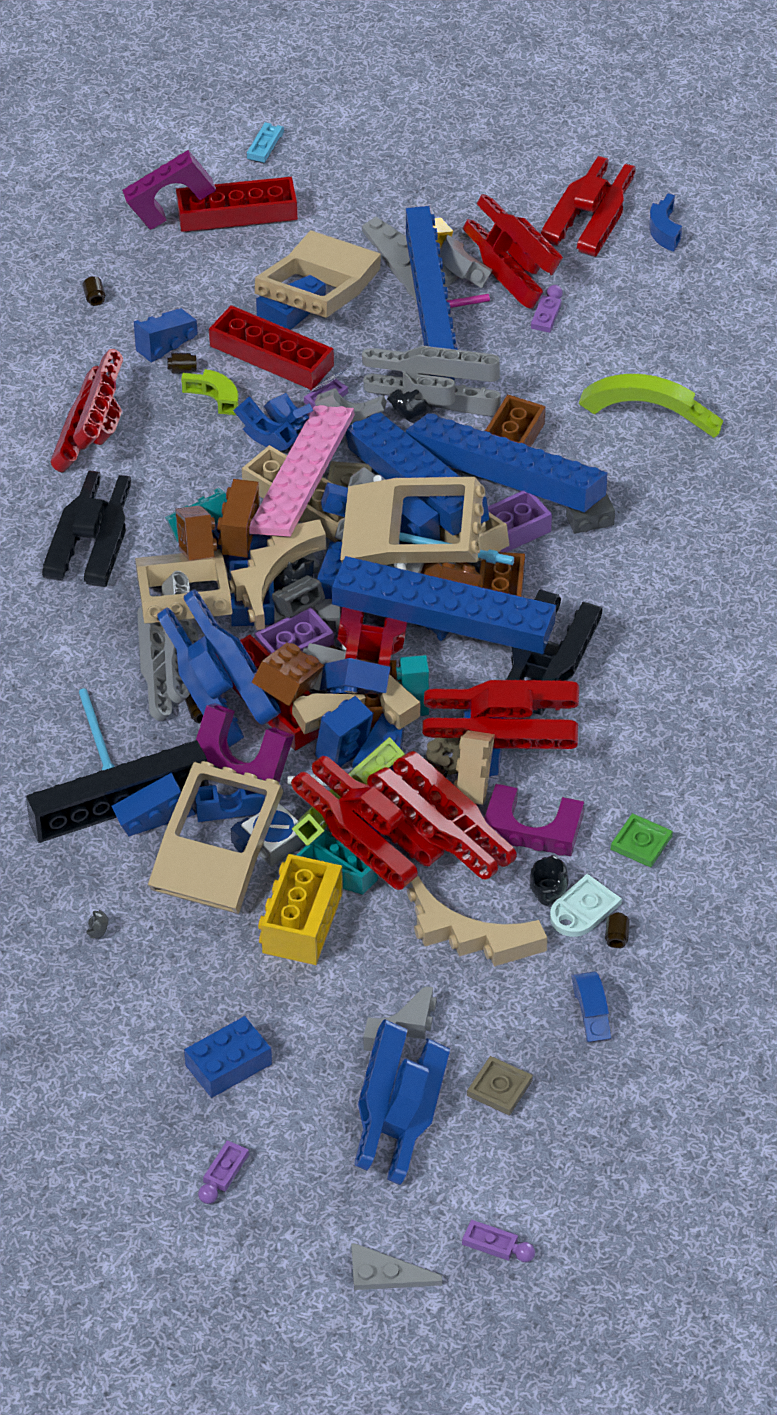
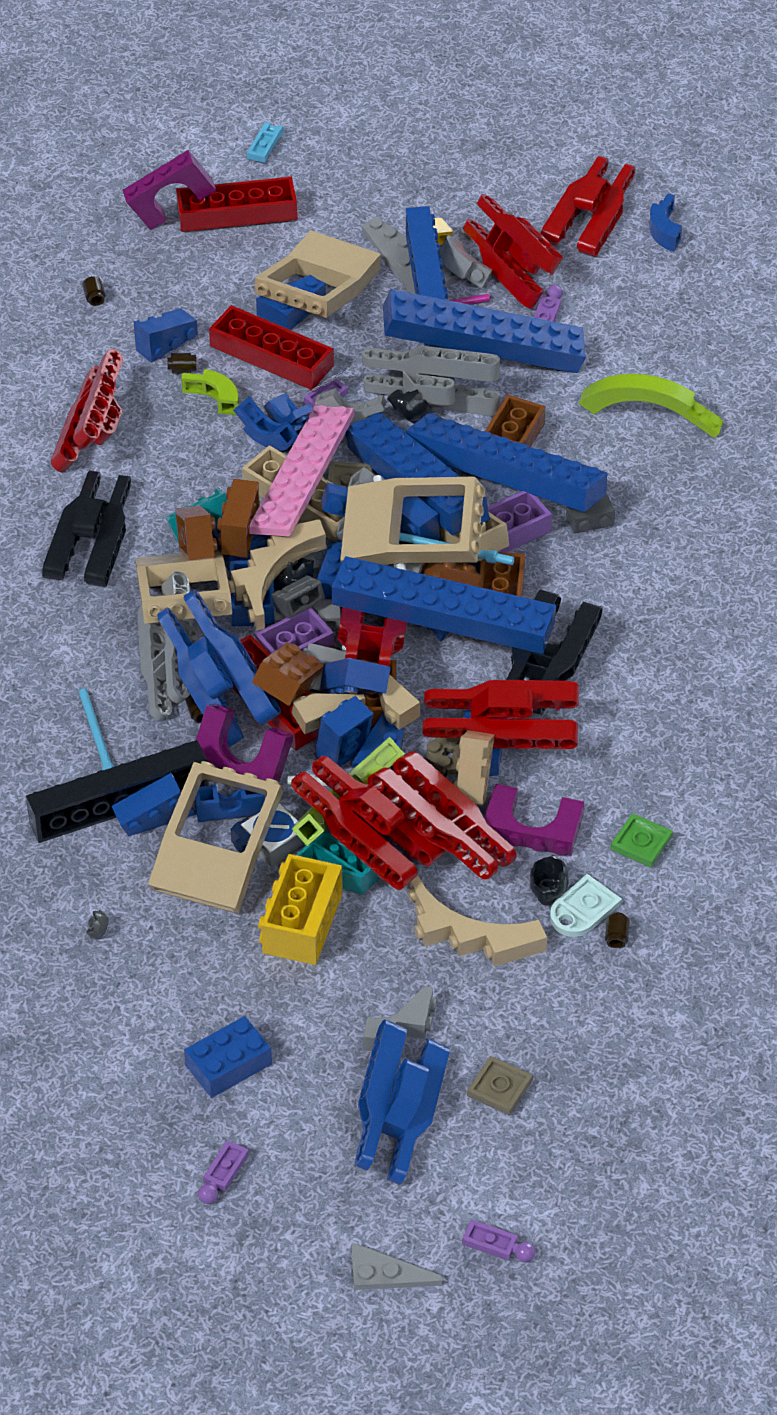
(414, 677): teal wedge -> none
(483, 331): none -> blue brick
(593, 1005): blue arch -> none

